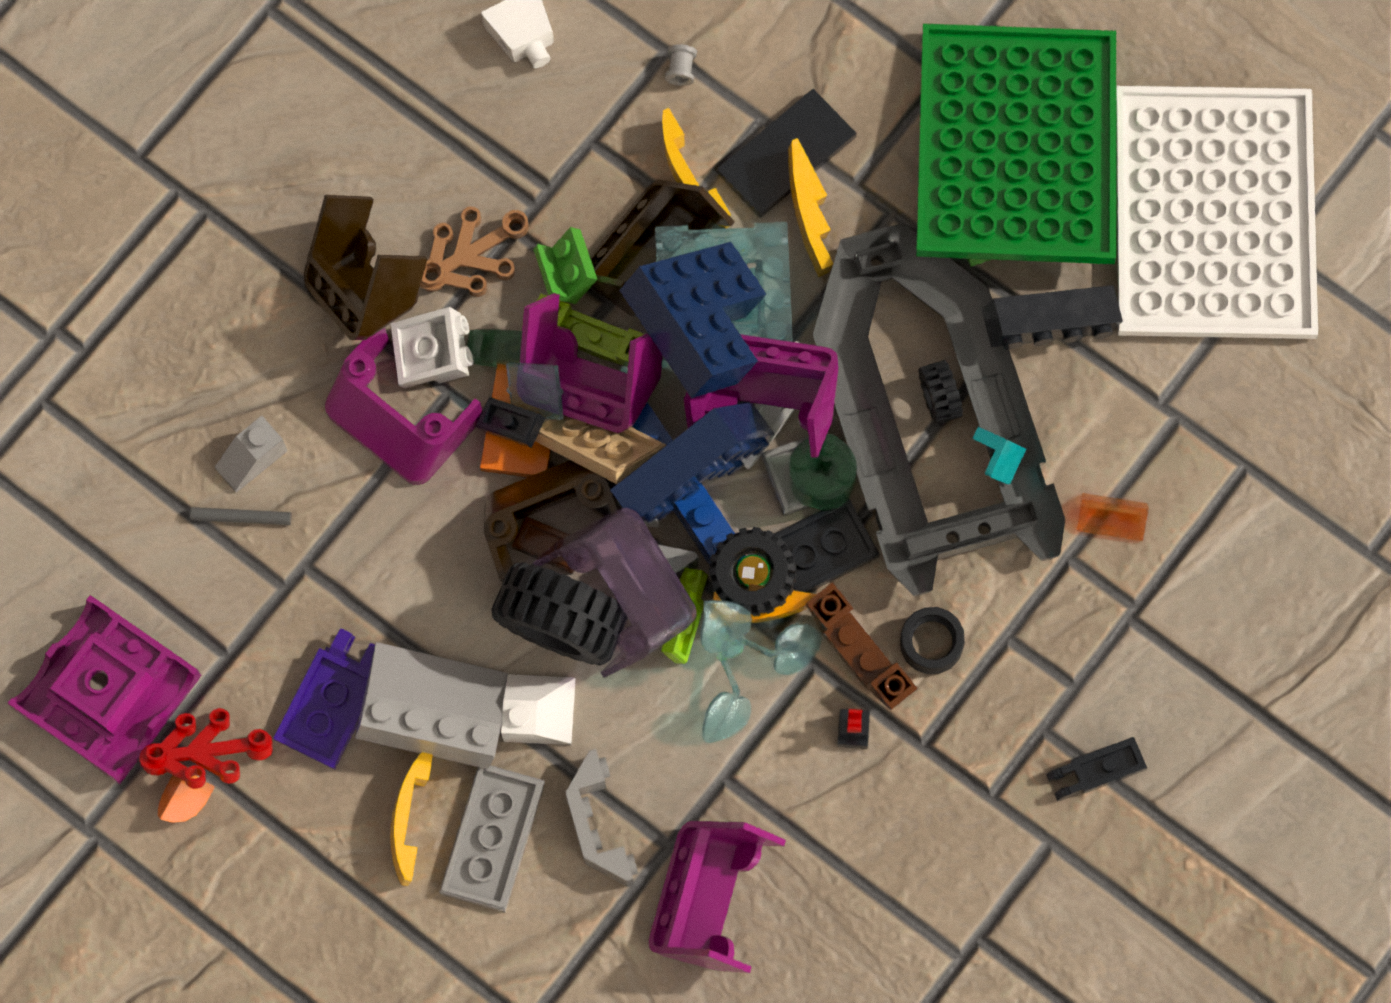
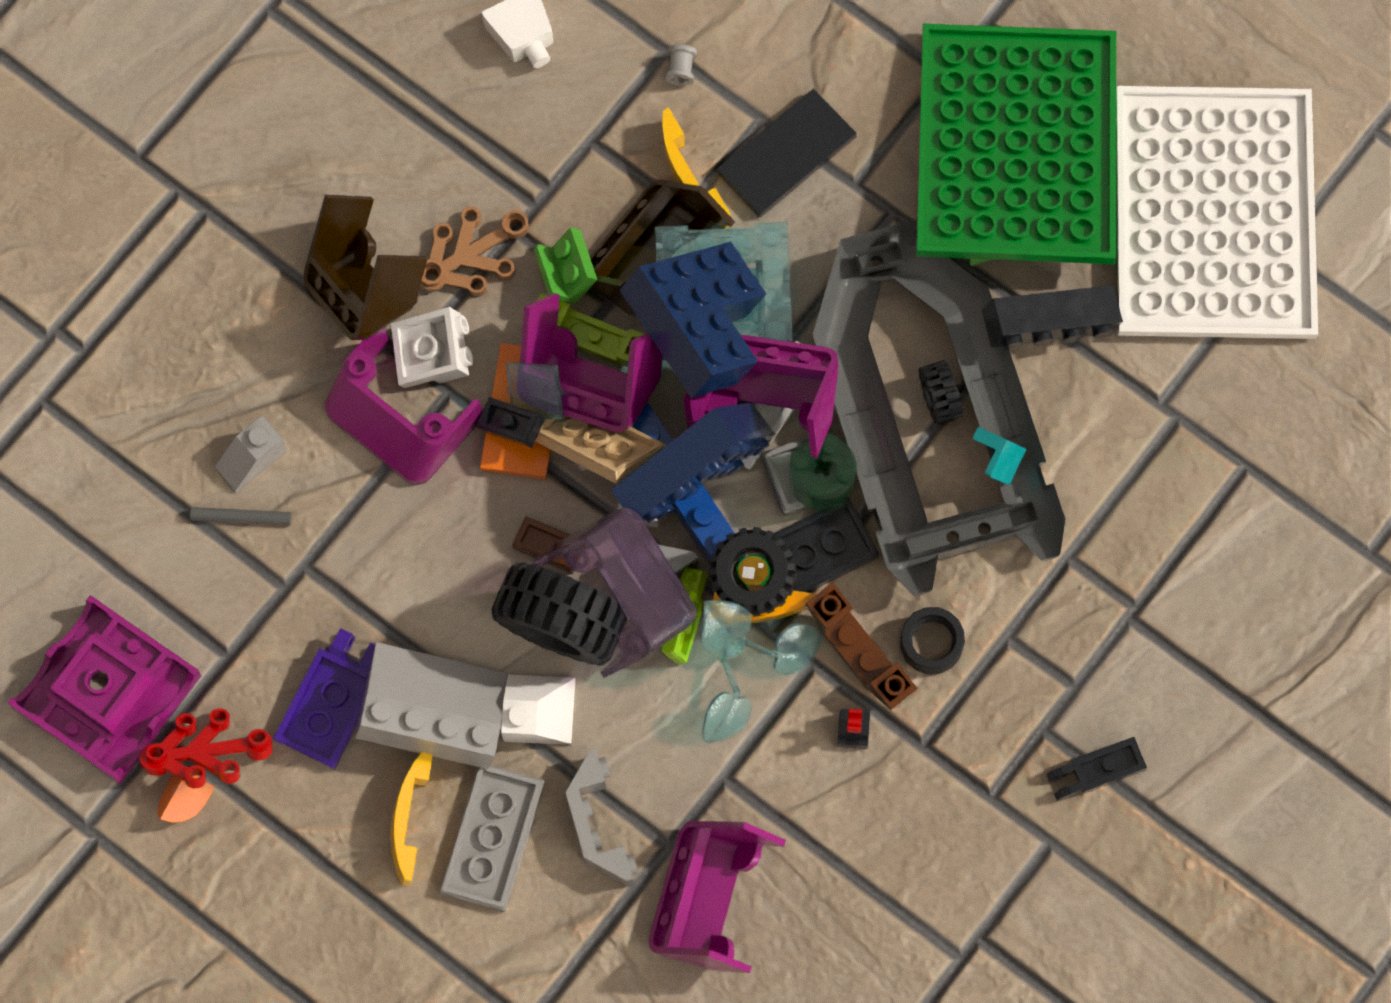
(494, 346): clear green slope -> none
(535, 494): dark brown windscreen -> none
(807, 197): yellow slope -> none
(1112, 517): clear orange slope -> none

